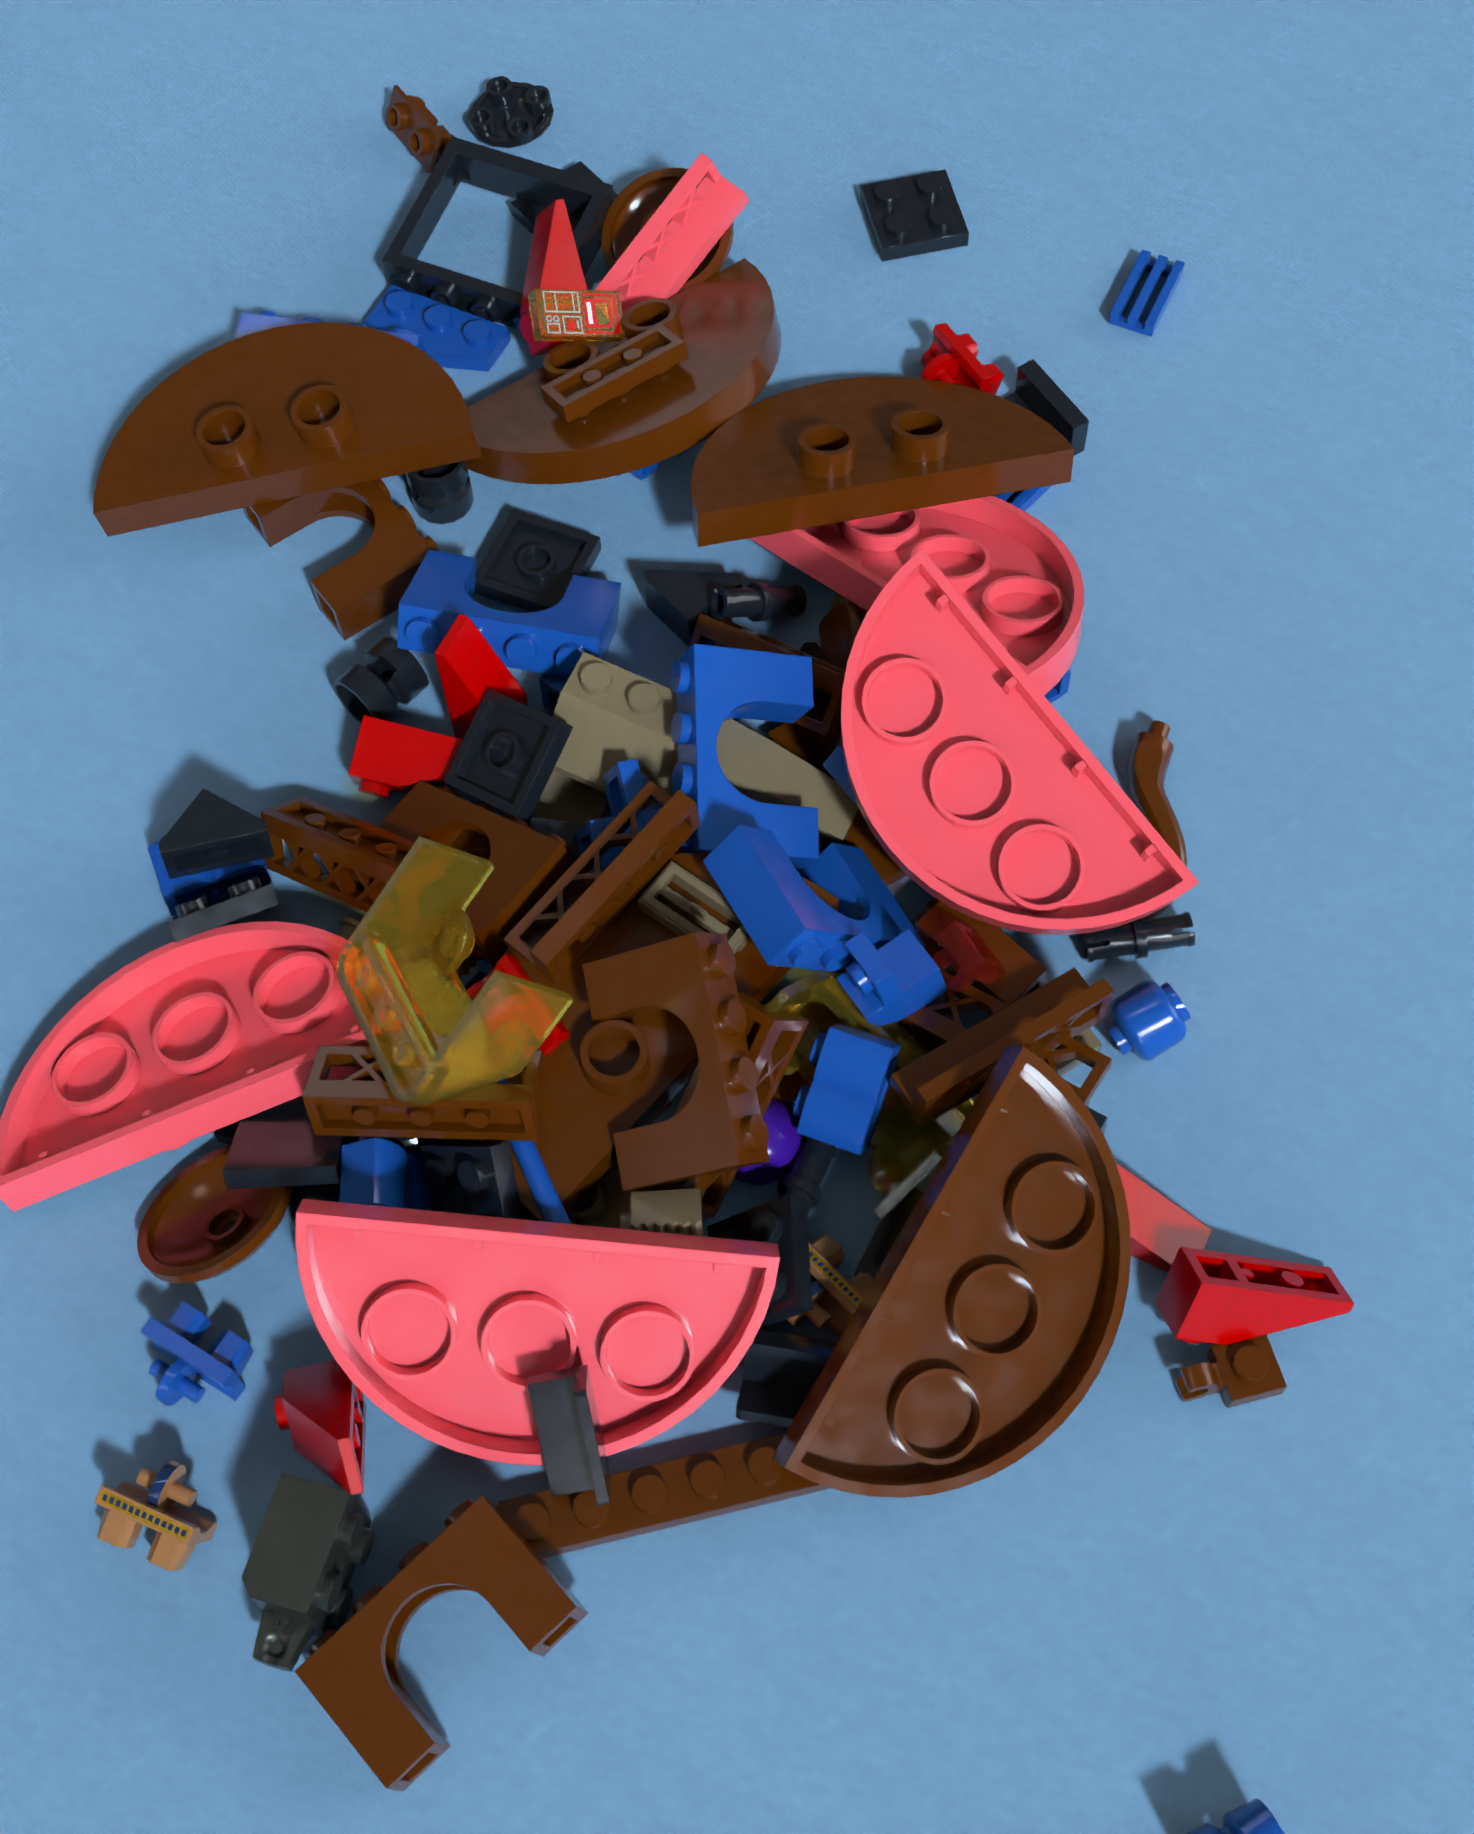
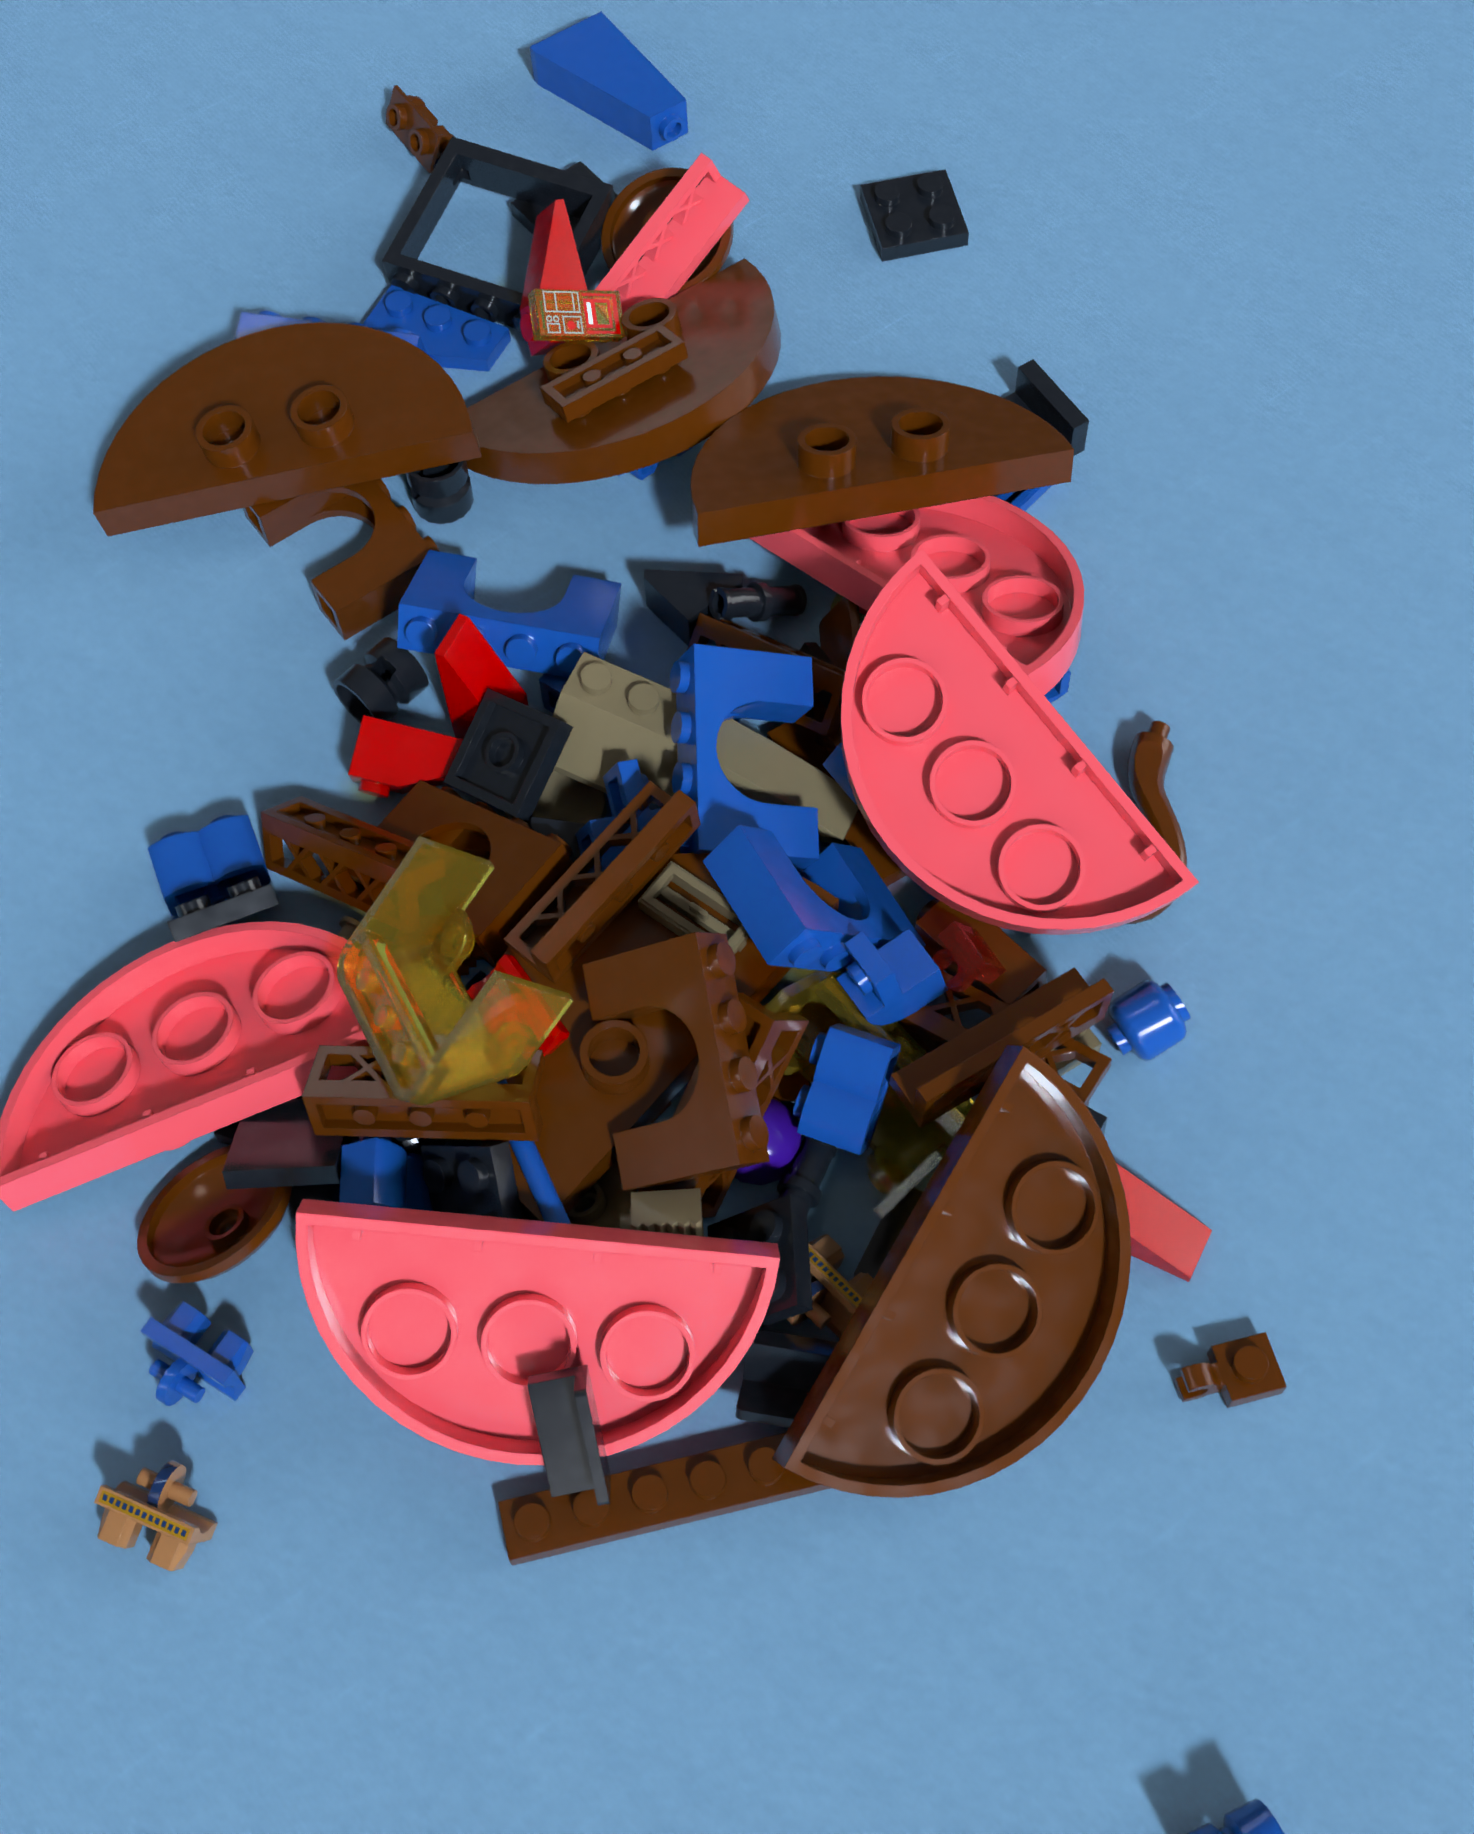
(213, 837): black slope -> none
(304, 1566): pearl dark grey hinge -> none
(325, 1421): red slope -> none
(358, 1667): reddish brown arch -> none
(511, 113): black dish -> none
(534, 562): black plate -> none
(610, 80): none -> blue slope
(954, 361): red hips -> none
(1140, 937): black pin -> none
(1156, 268): blue tile -> none
(1243, 1297): red slope -> none

